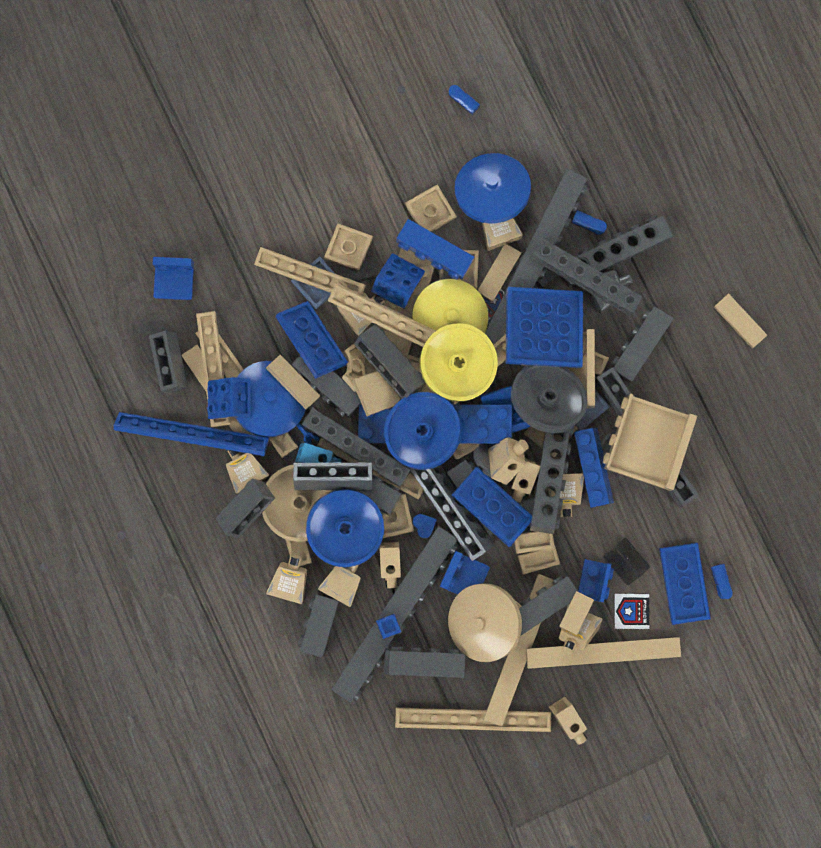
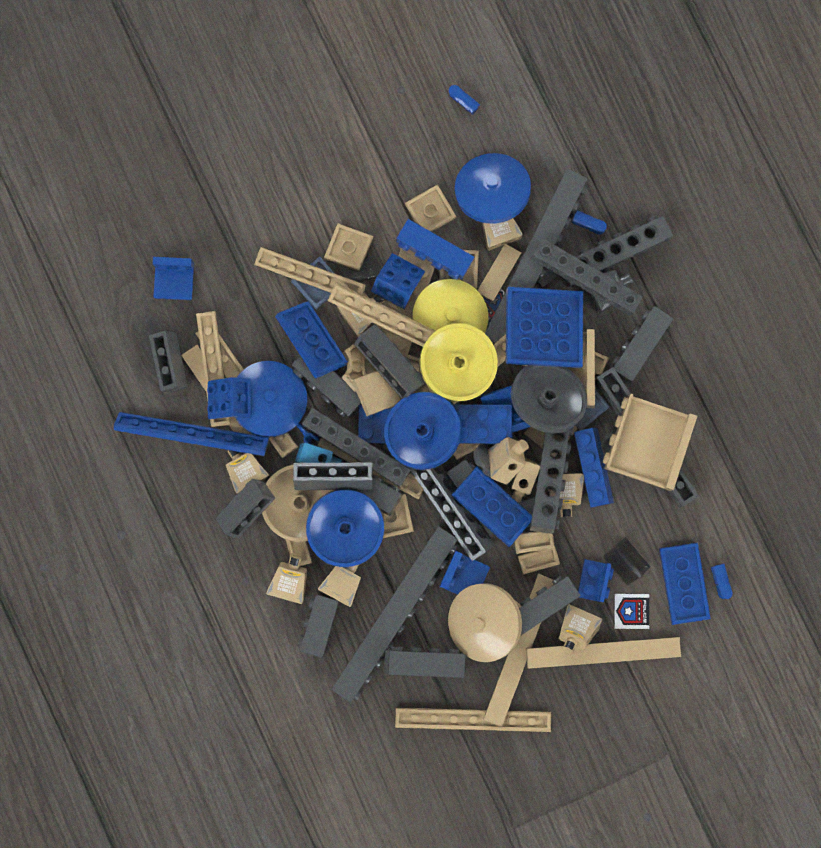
(293, 382): tan tile -> none
(388, 626): blue tile -> none
(390, 556): tan torso -> none
(424, 525): blue tile -> none
(569, 720): tan torso -> none
(576, 613): tan tile -> none
(740, 321): tan tile -> none

